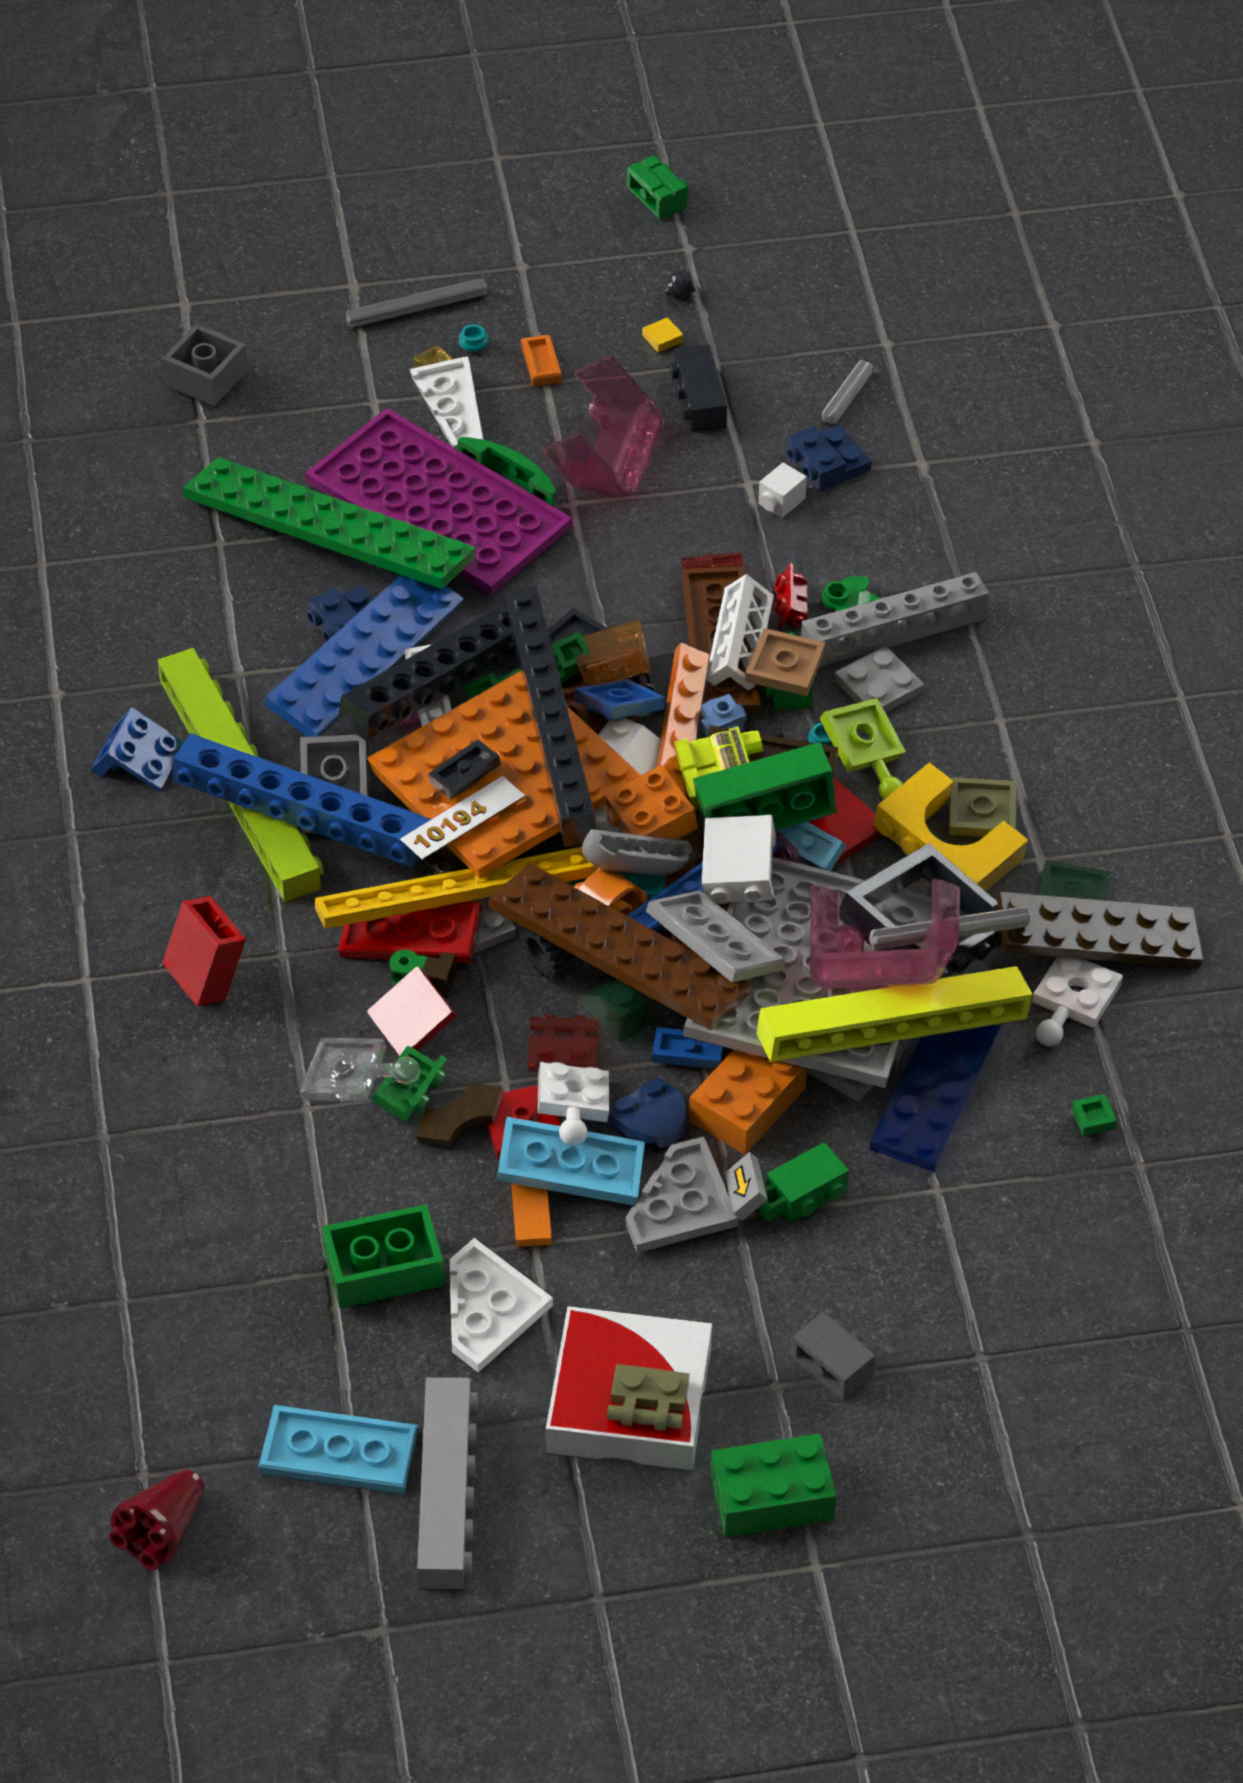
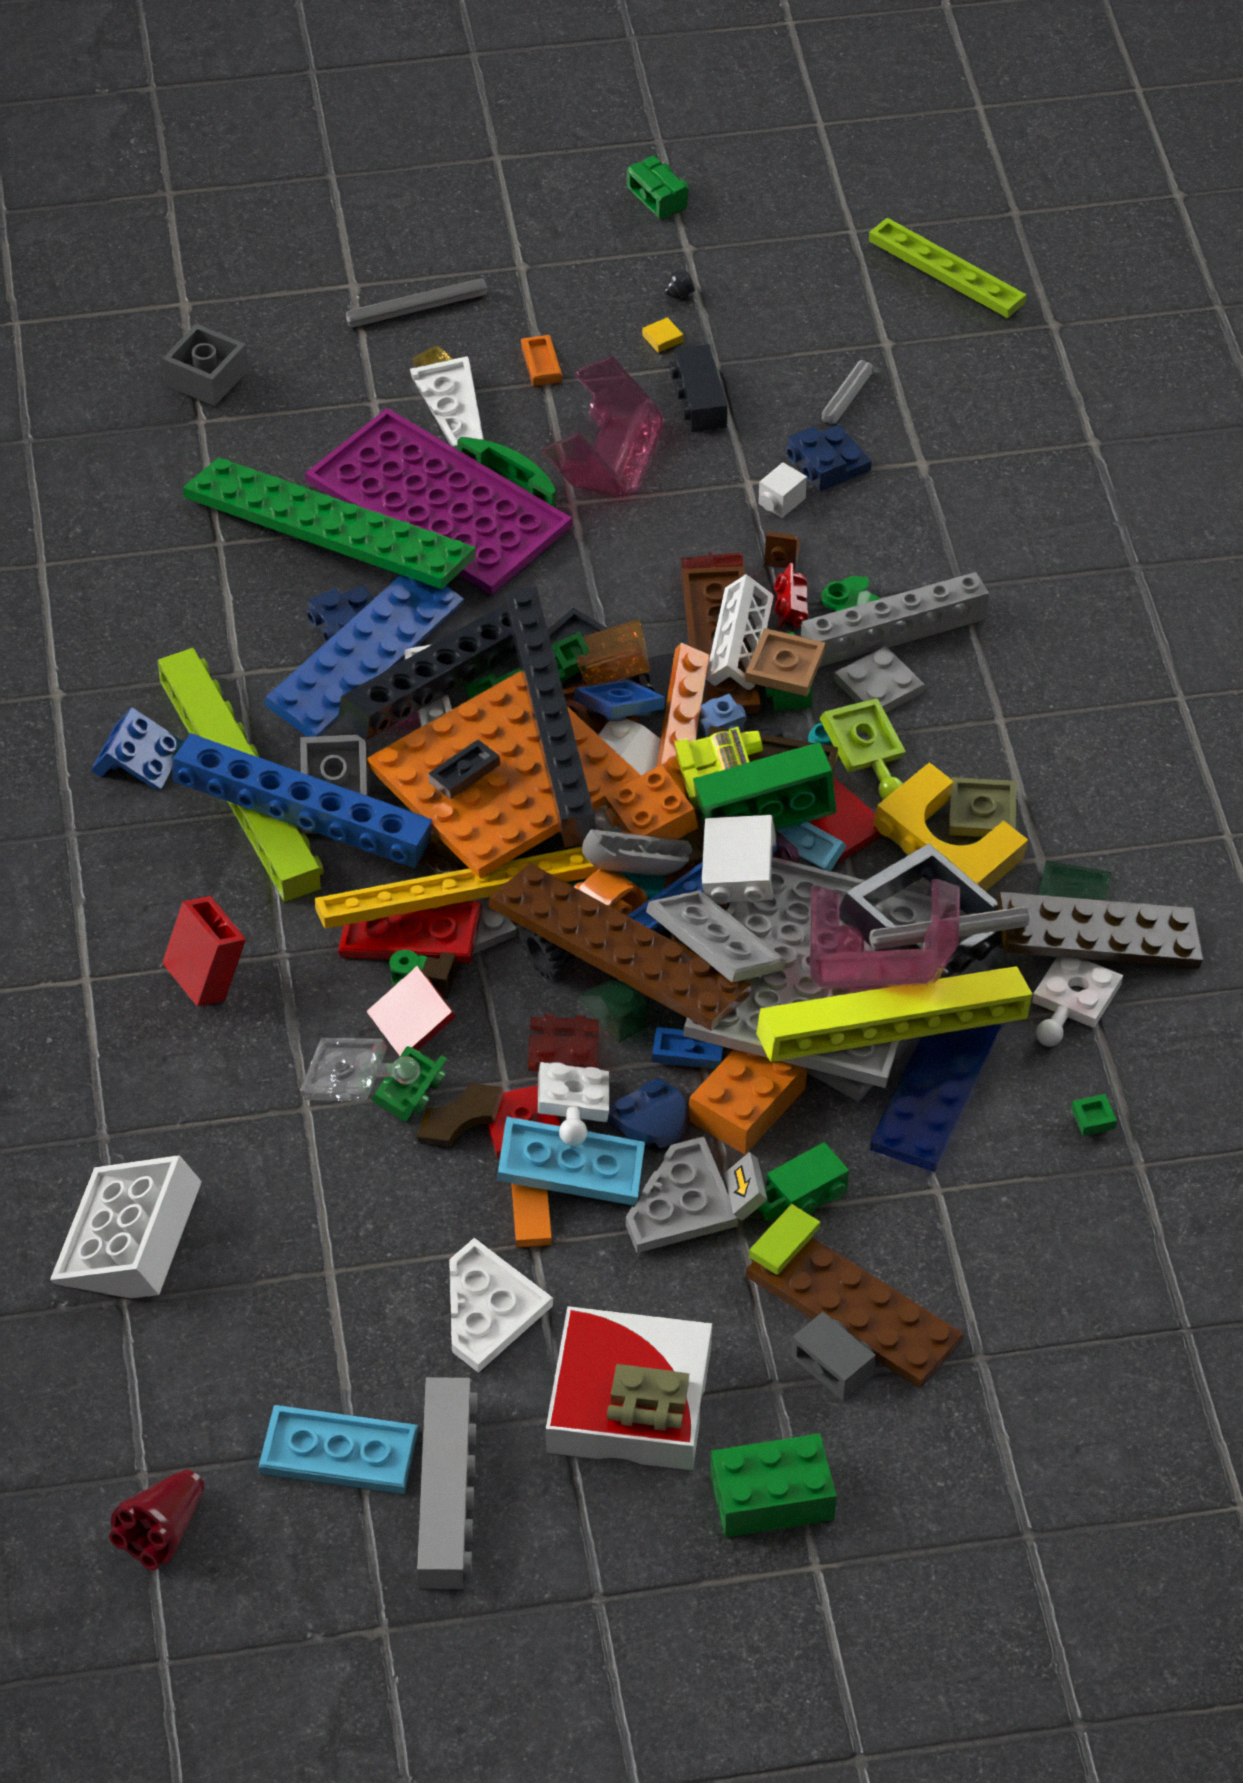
(128, 1227): none -> white slope
(383, 1256): green brick -> none
(462, 817): white sticker -> none
(473, 338): teal plate -> none
(781, 549): none -> reddish brown bracket
(784, 1239): none -> lime tile
(894, 1327): none -> reddish brown plate
(947, 267): none -> lime plate

